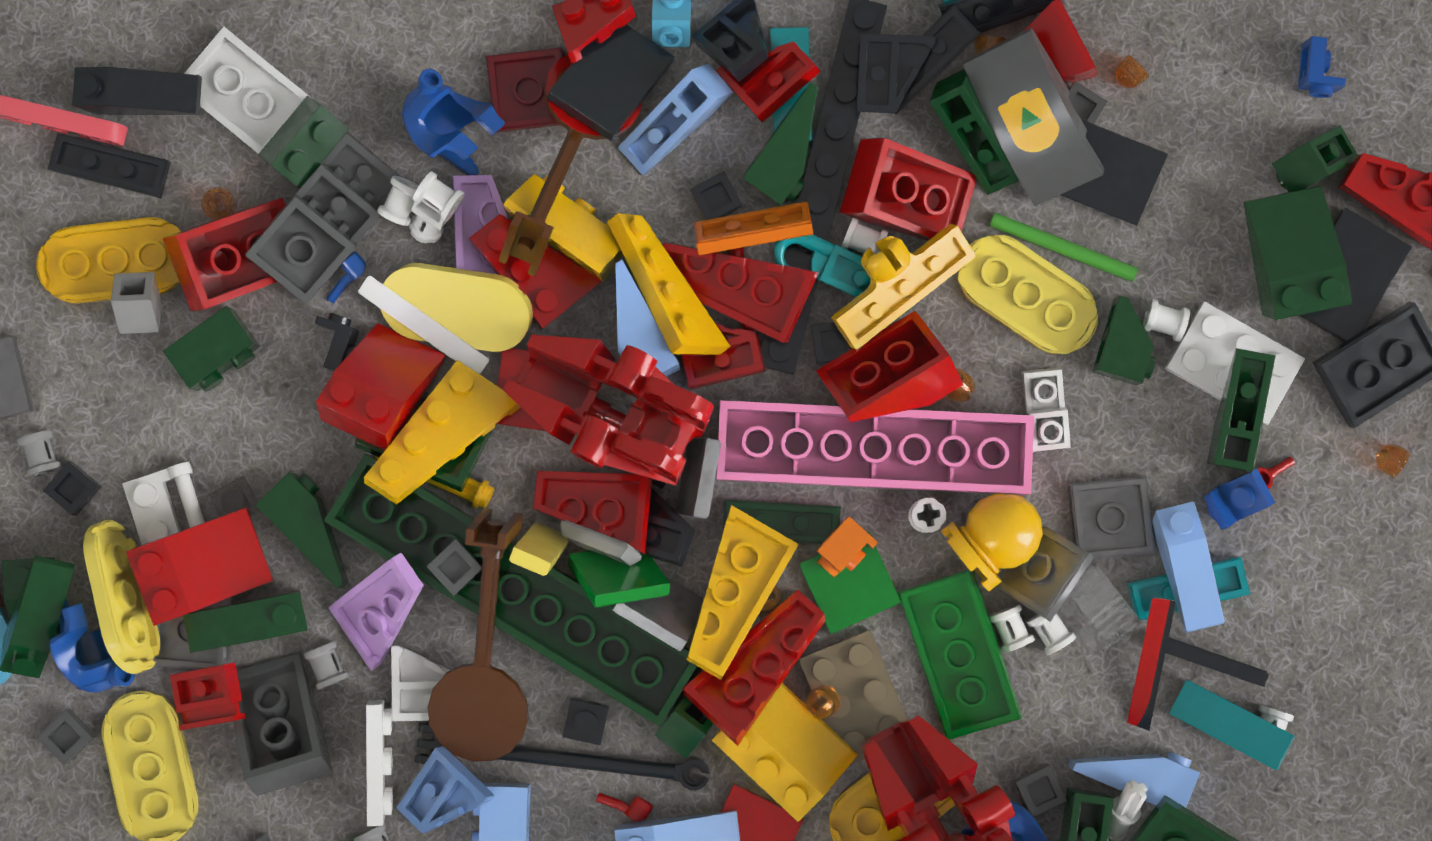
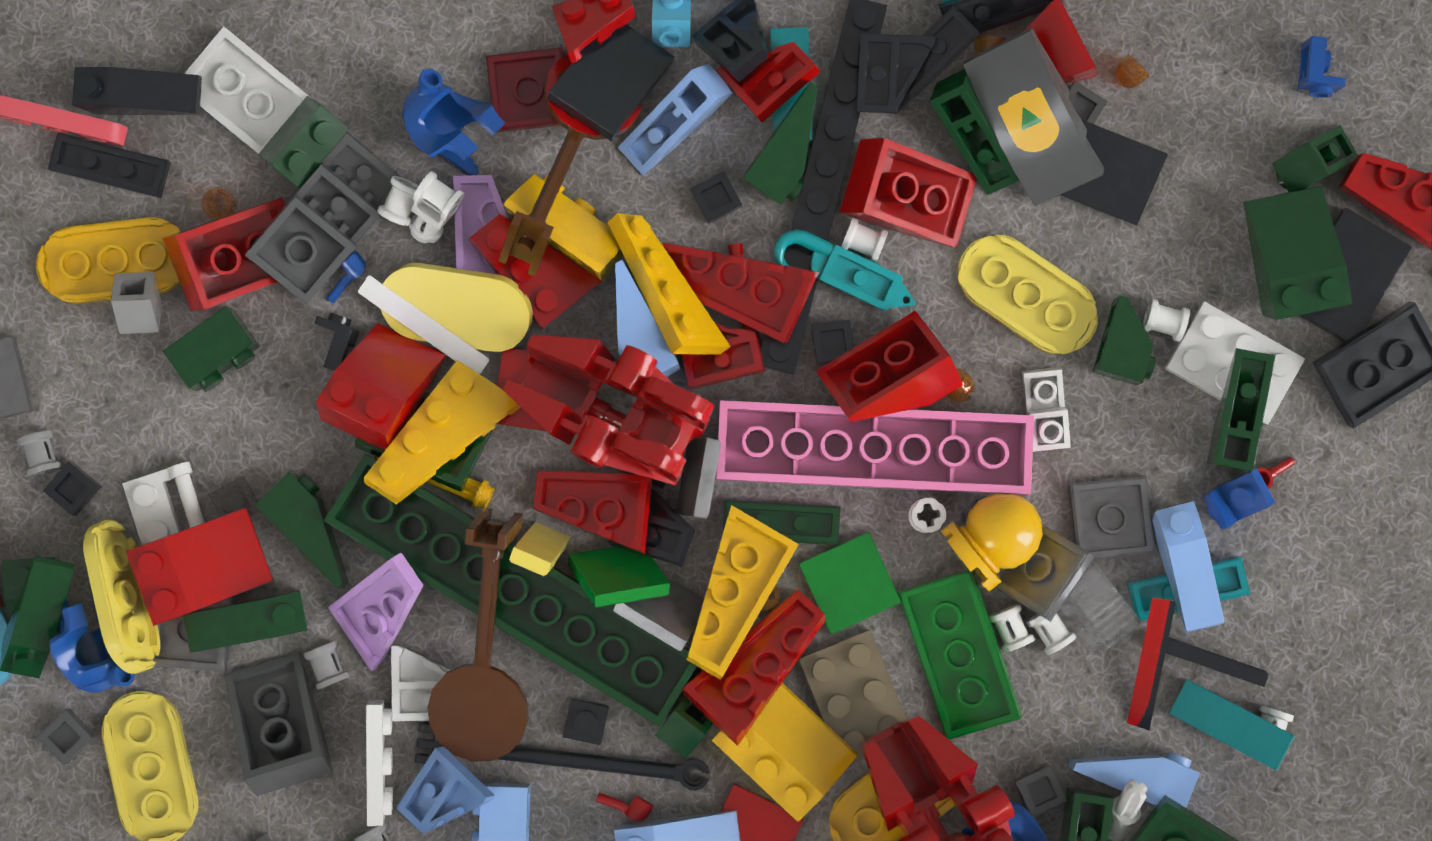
(207, 696): red plate -> none
(455, 567): dark grey plate -> none
(599, 543): light grey tile -> none
(753, 228): orange tile -> none
(829, 708): clear orange hinge -> none
(844, 547): orange brick -> none
(900, 281): yellow plate -> none
(1063, 247): bright green bar -> none
(1392, 459): clear orange hinge -> none

